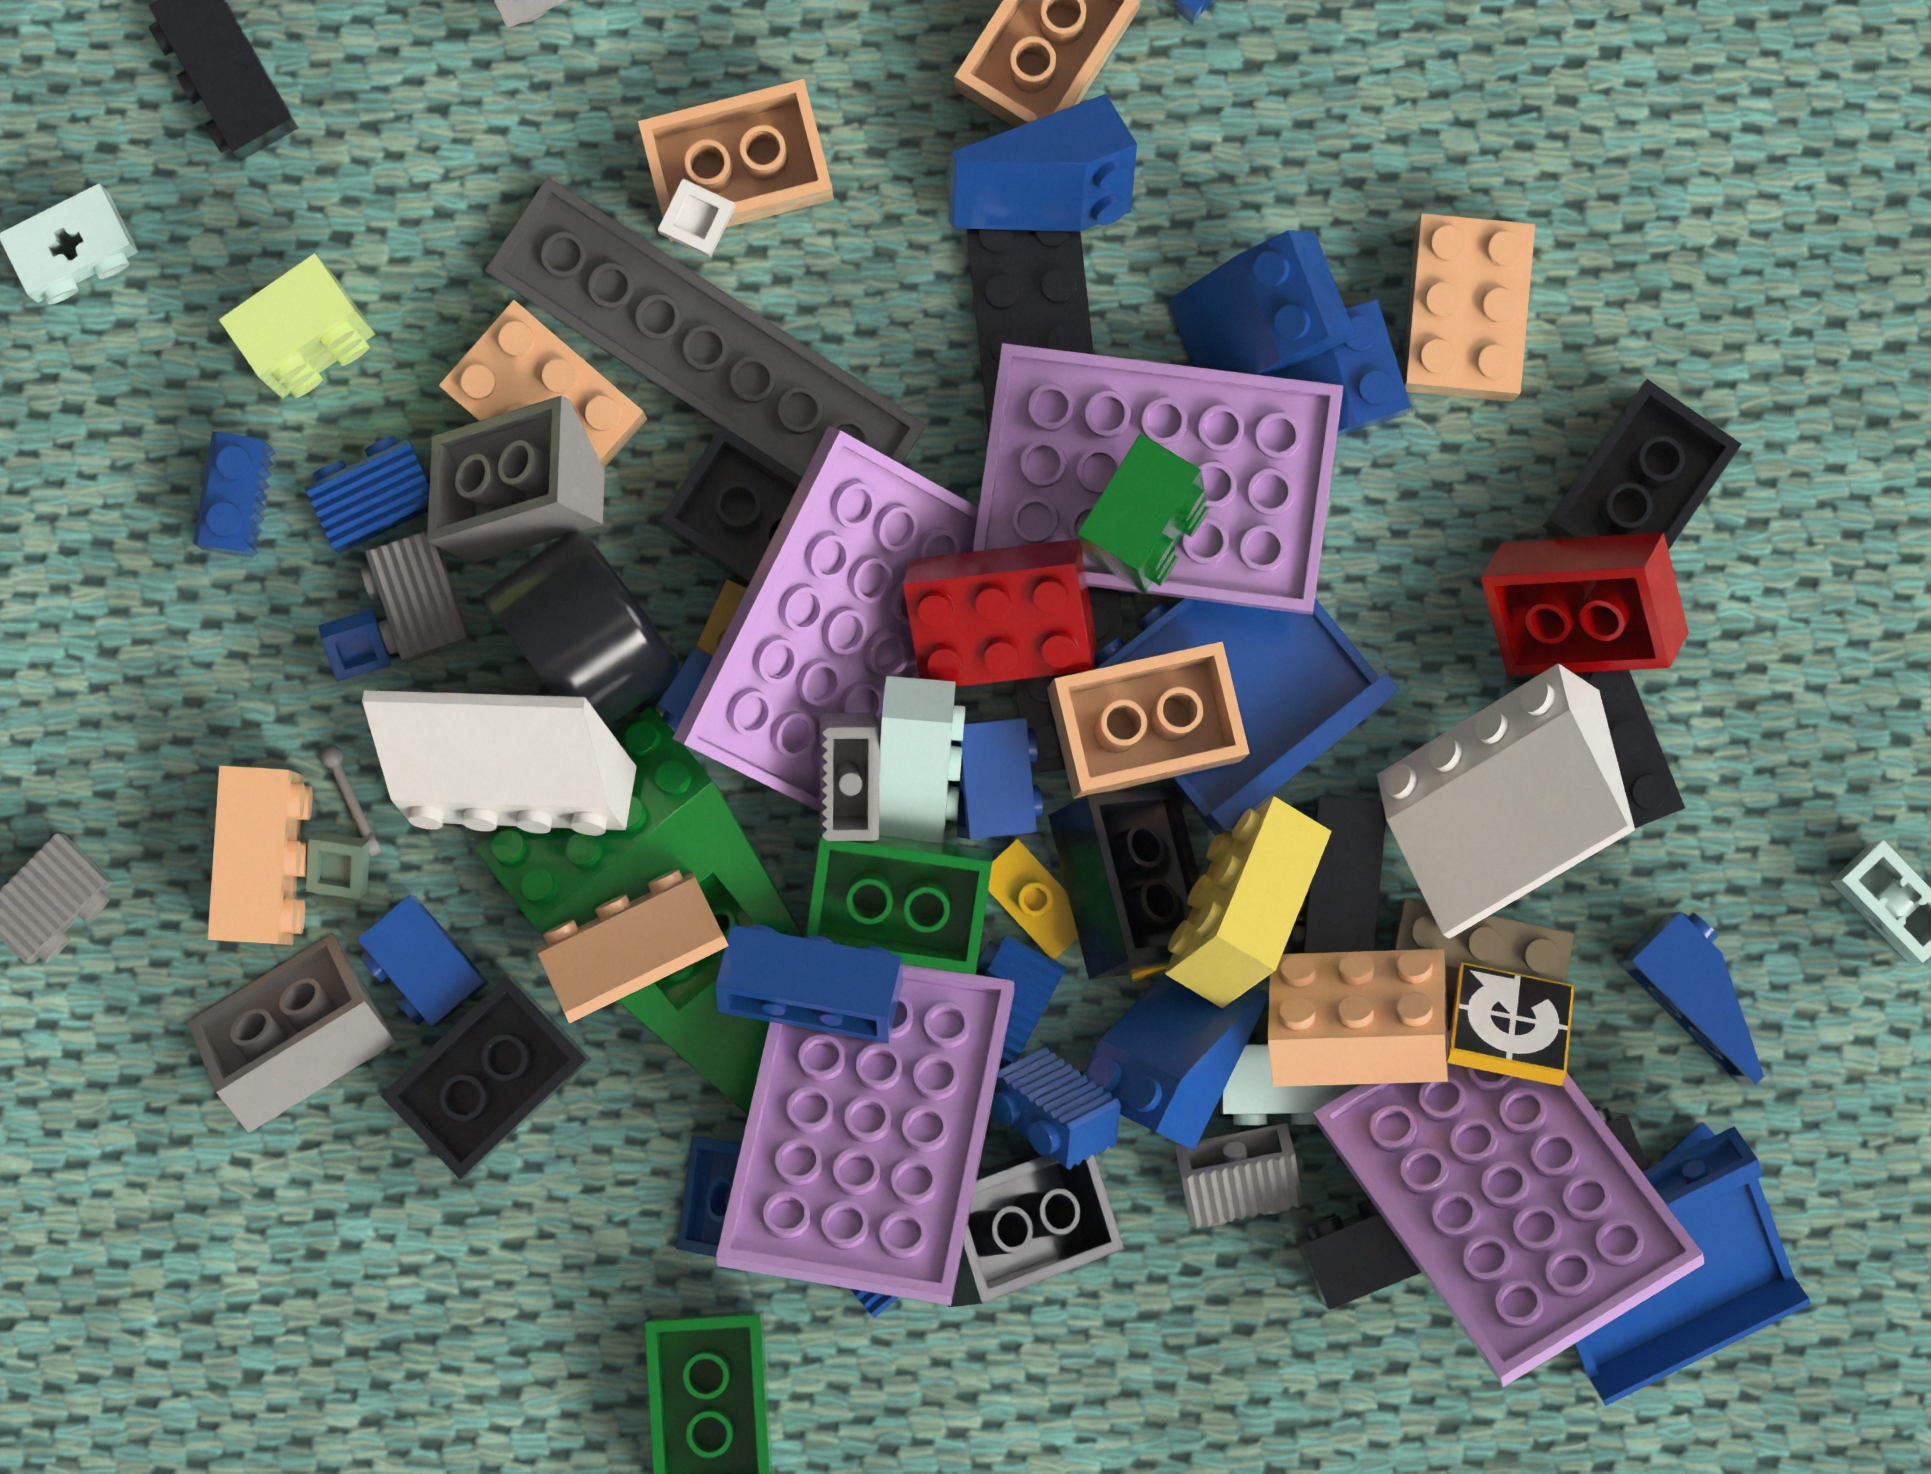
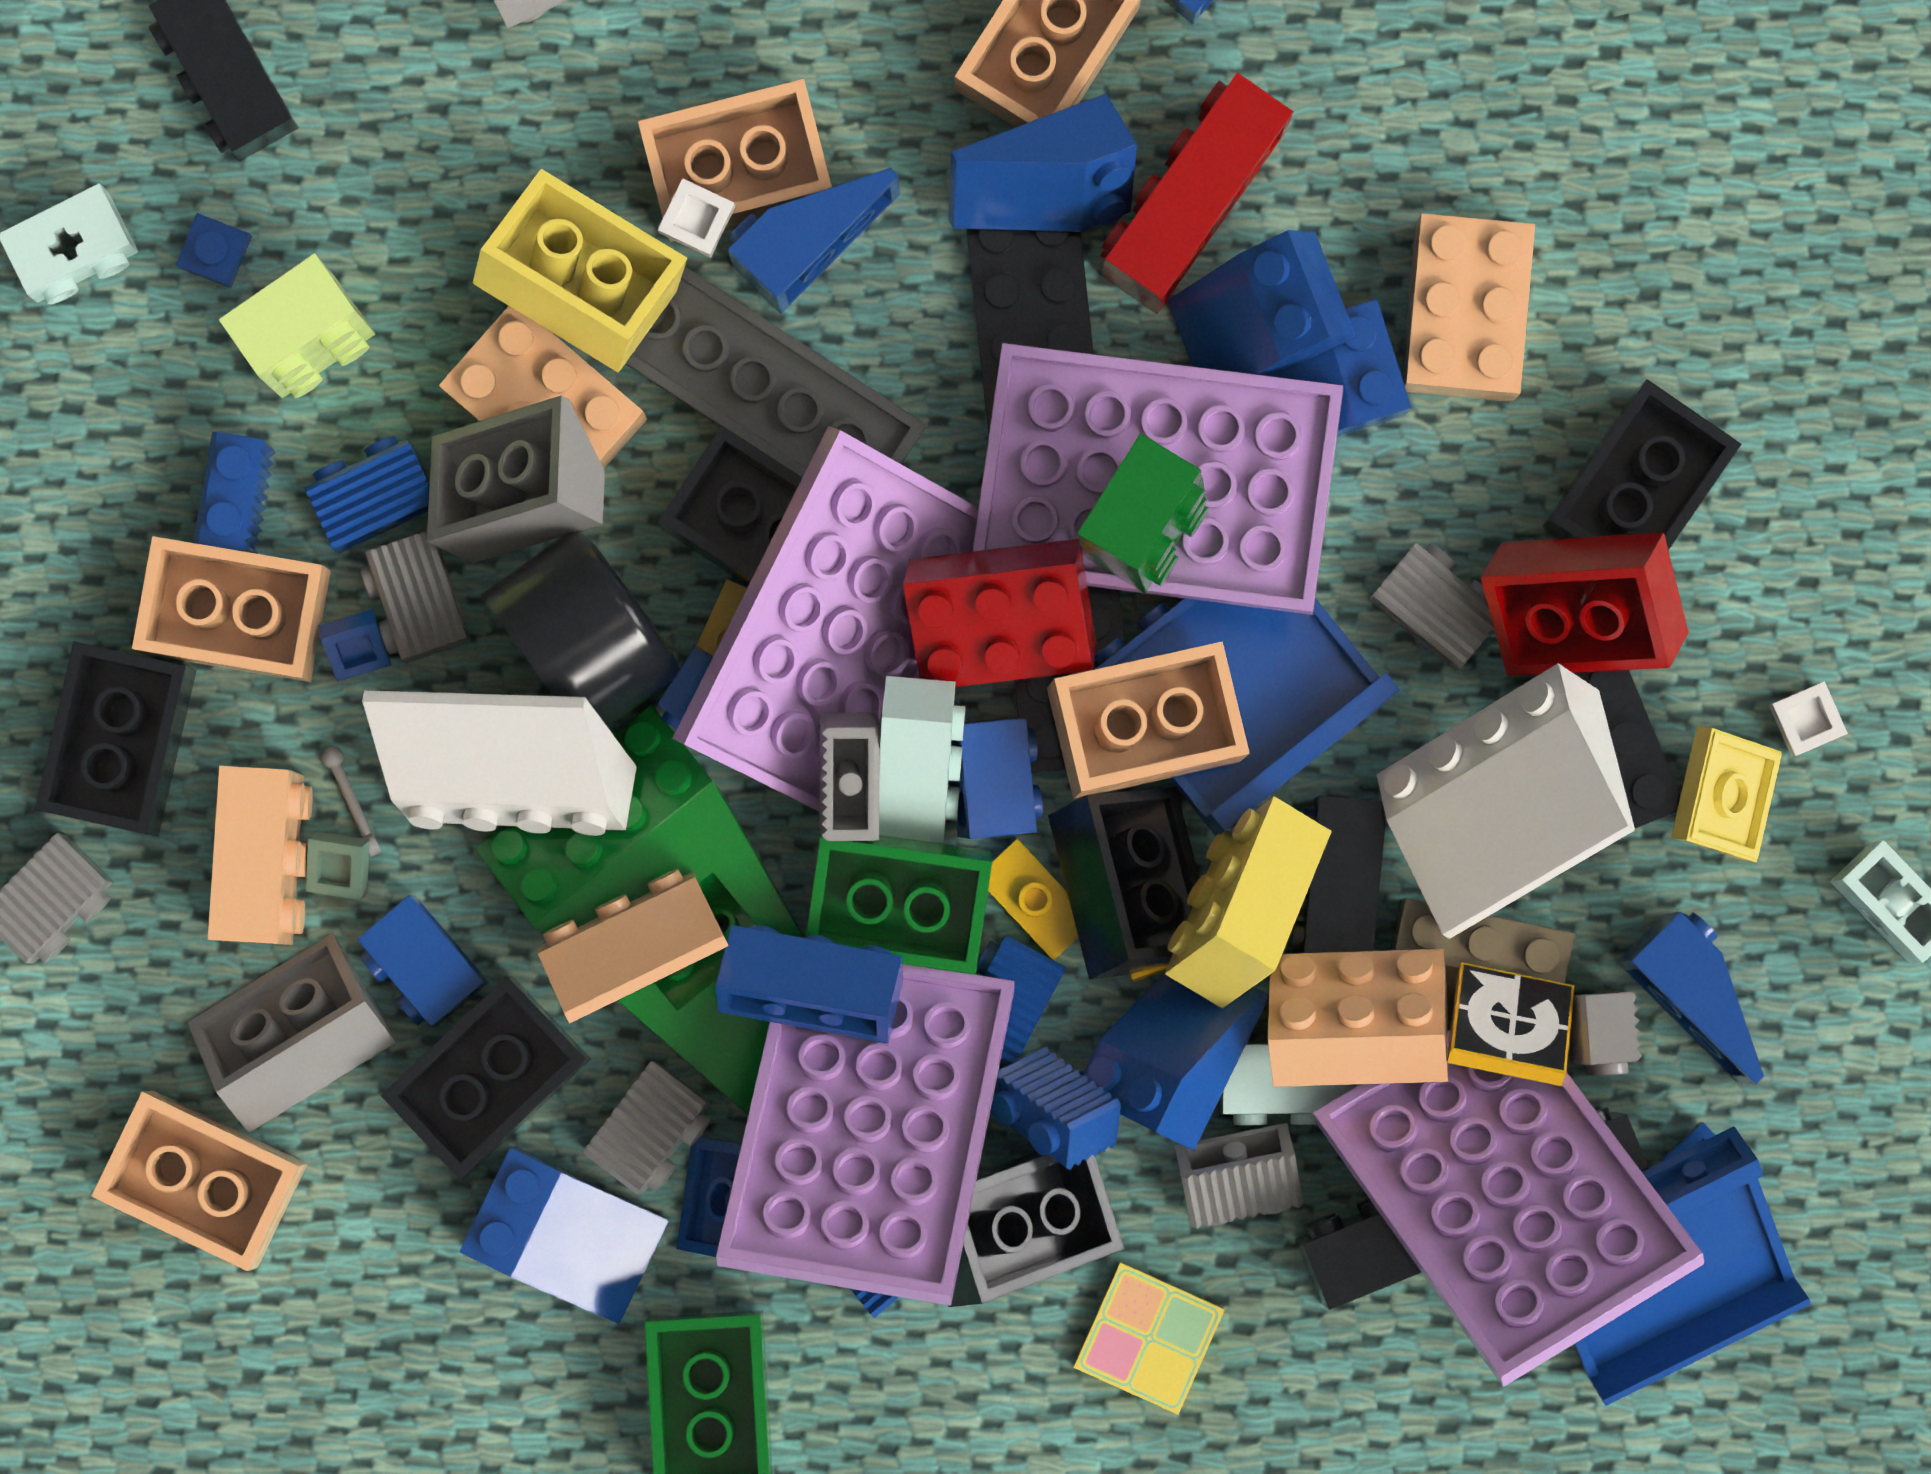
(115, 739): none -> black brick
(199, 1180): none -> light nougat brick
(213, 250): none -> blue plate
(231, 609): none -> light nougat brick
(564, 1235): none -> slope
(579, 270): none -> light yellow brick
(649, 1129): none -> light grey brick
(802, 237): none -> blue slope
(1148, 1338): none -> tile
(1196, 193): none -> red brick
(1436, 605): none -> light grey brick
(1604, 1032): none -> light grey brick
(1726, 794): none -> light yellow tile
(1808, 719): none -> white plate

